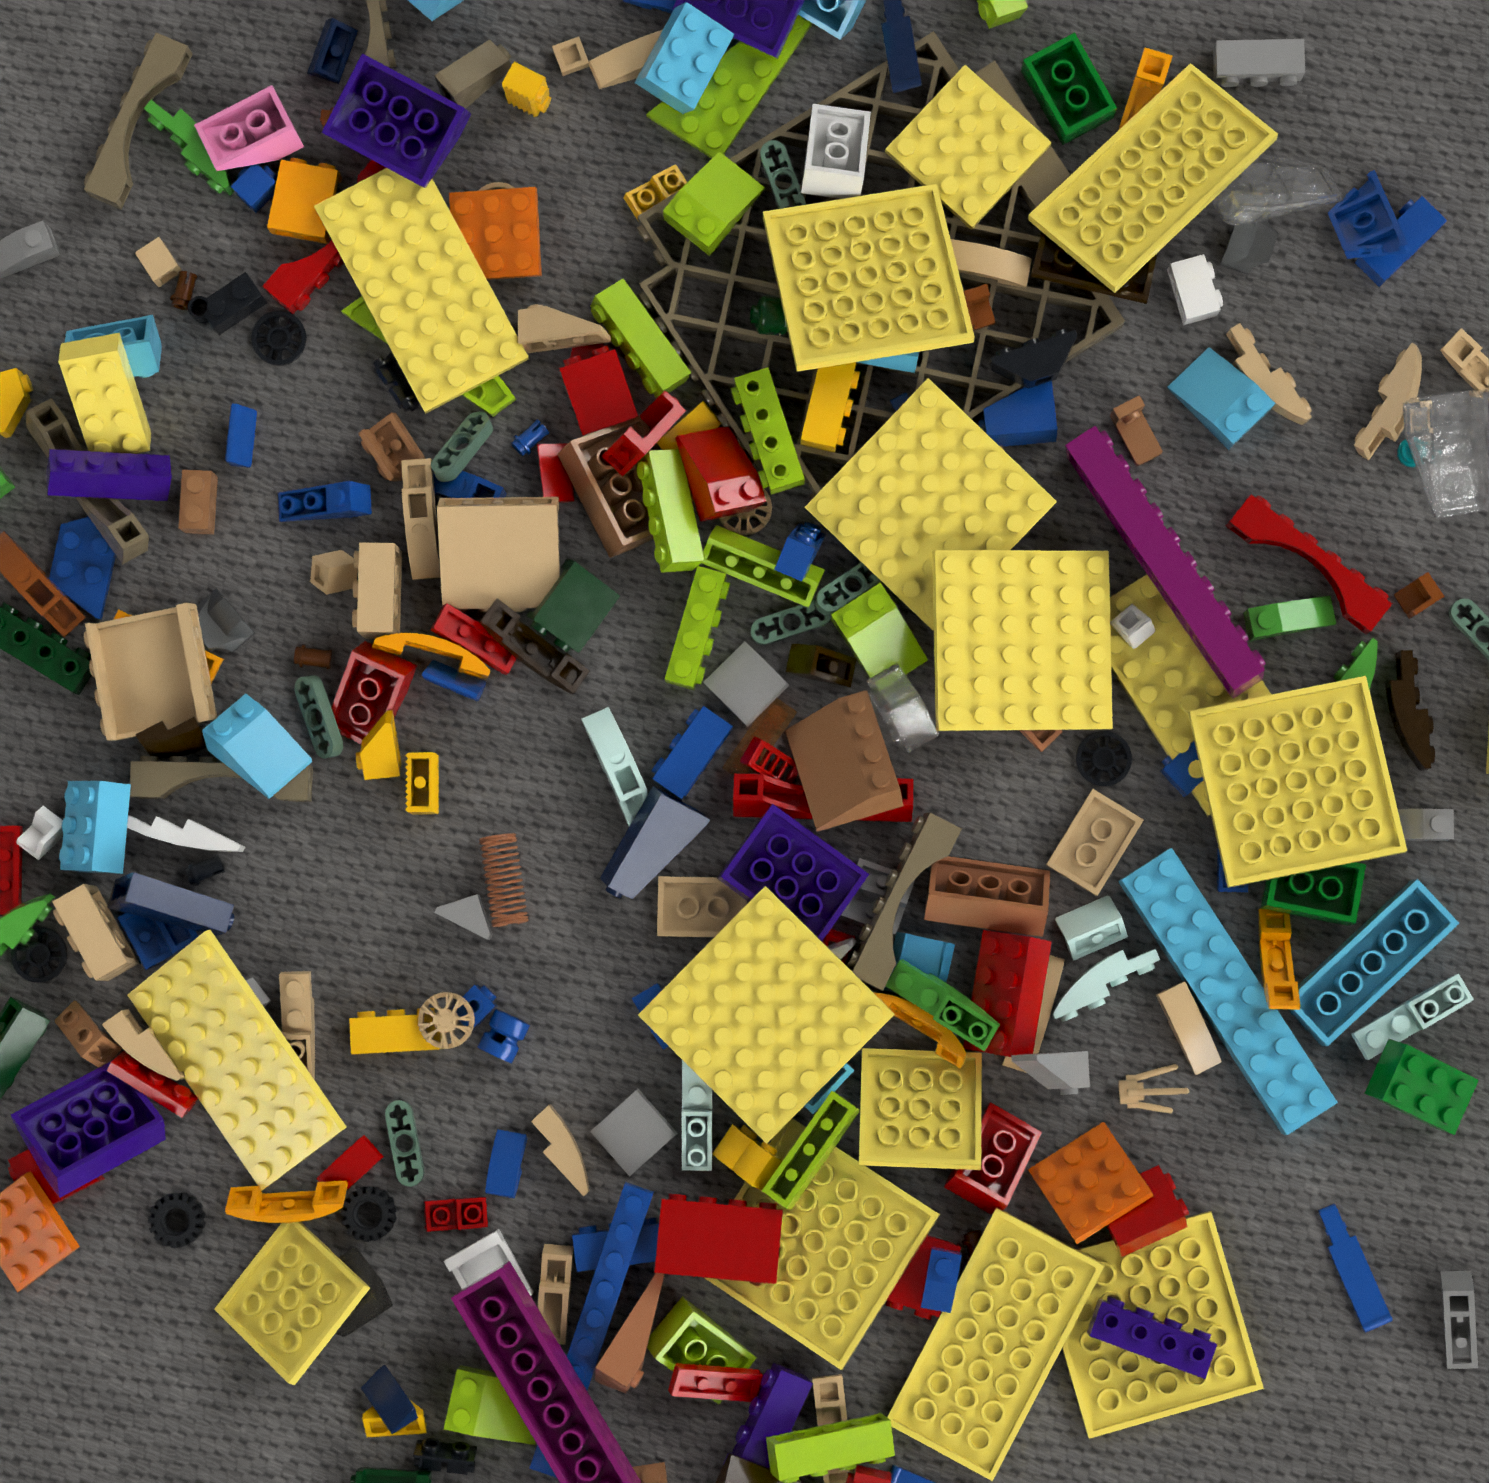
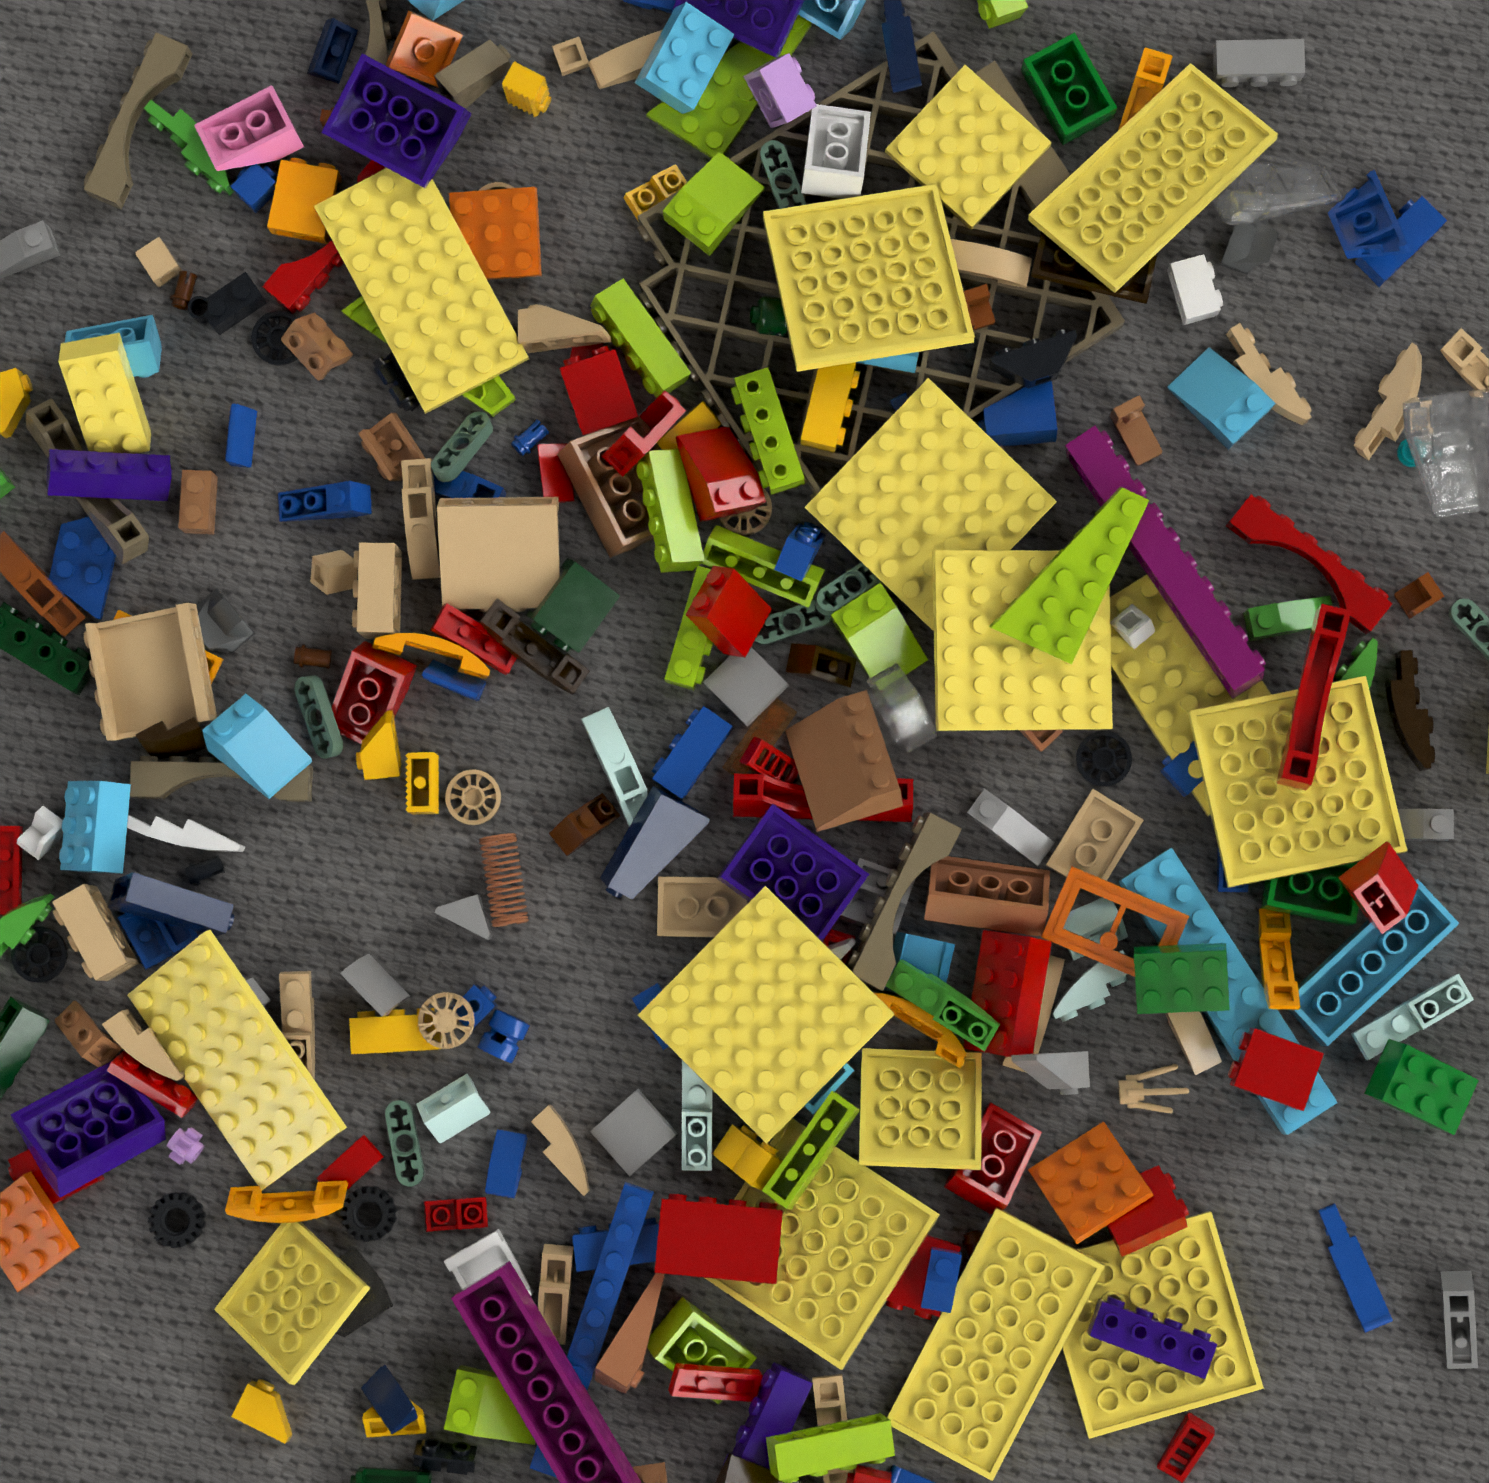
(185, 1146): none -> lavender gear
(263, 1410): none -> yellow slope
(315, 345): none -> medium nougat bracket
(375, 984): none -> light grey slope
(423, 48): none -> orange plate
(452, 1108): none -> light aqua panel
(473, 797): none -> tan wheel
(584, 824): none -> reddish brown slope
(728, 611): none -> red brick
(780, 90): none -> lavender brick
(1010, 827): none -> light grey slope
(1068, 591): none -> lime wing
(1108, 941): none -> orange door
(1181, 978): none -> green brick
(1190, 1421): none -> red slope
(1275, 1068): none -> red brick
(1312, 696): none -> red arch
(1381, 887): none -> red slope

